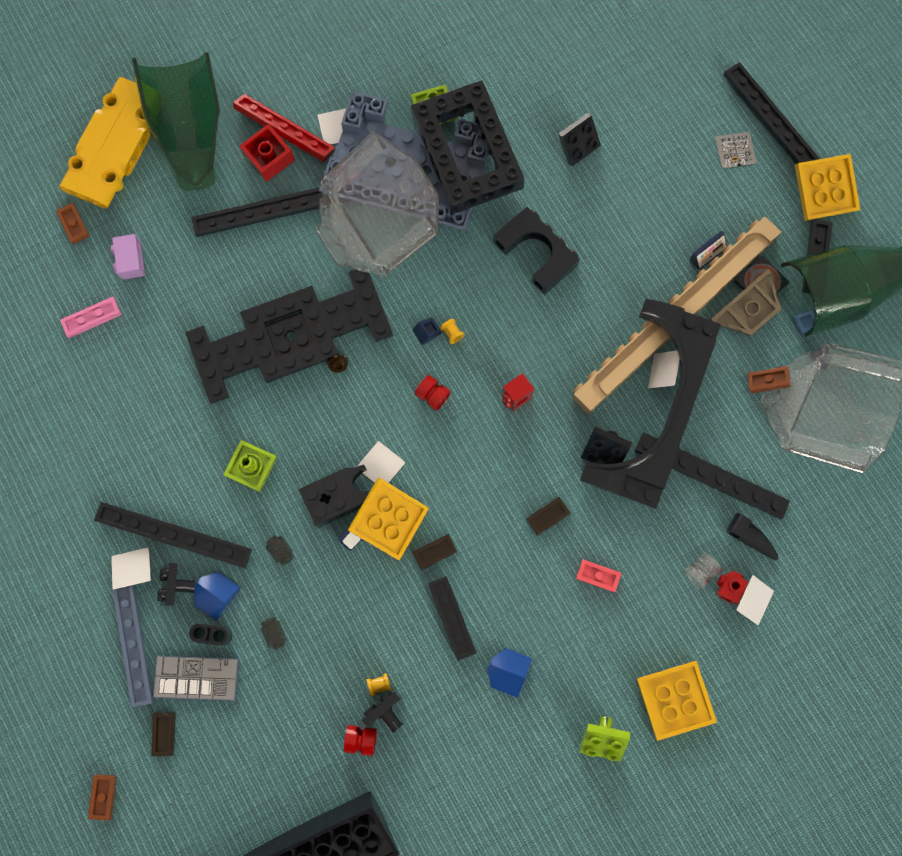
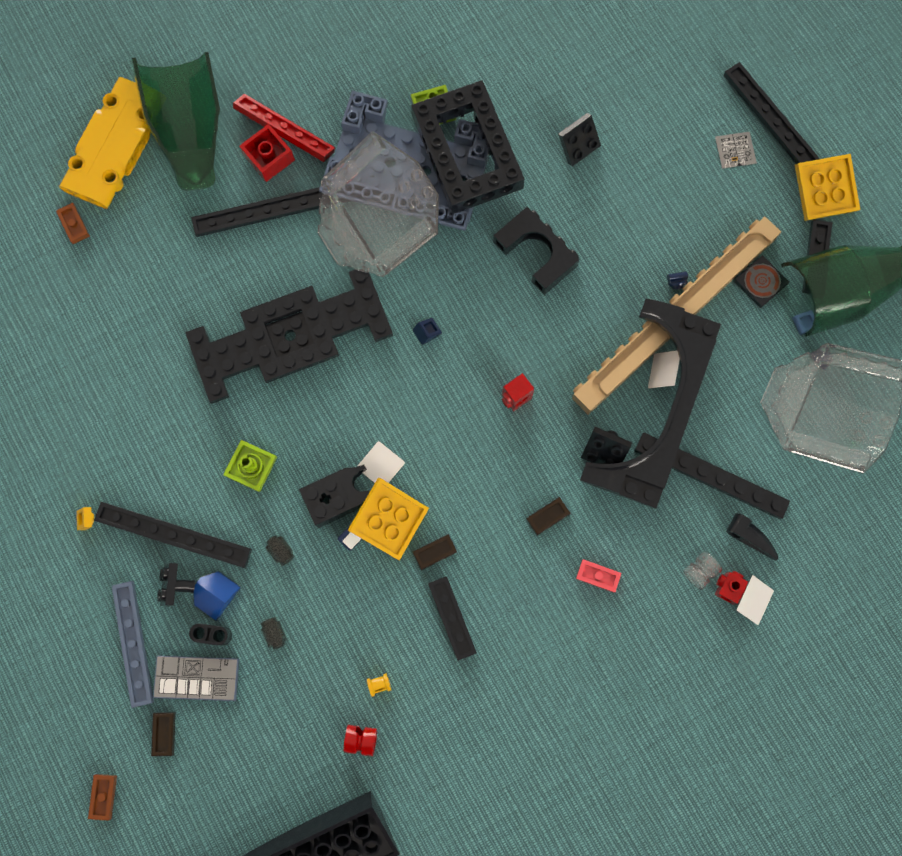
(85, 518): none -> yellow plate
(90, 317): bright pink tile -> none
(128, 256): lavender brick -> none
(130, 568): white sticker -> none
(331, 125): white sticker -> none
(338, 363): dark brown plate -> none
(384, 711): black plate -> none
(432, 392): red wheel -> none
(452, 331): yellow bush -> none
(508, 671): blue slope -> none
(604, 741): lime plate -> none
(676, 700): yellow plate -> none
(677, 280): none -> dark blue plate
(709, 250): slope -> none
(751, 307): dark tan wing -> none
(769, 379): dark orange plate -> none

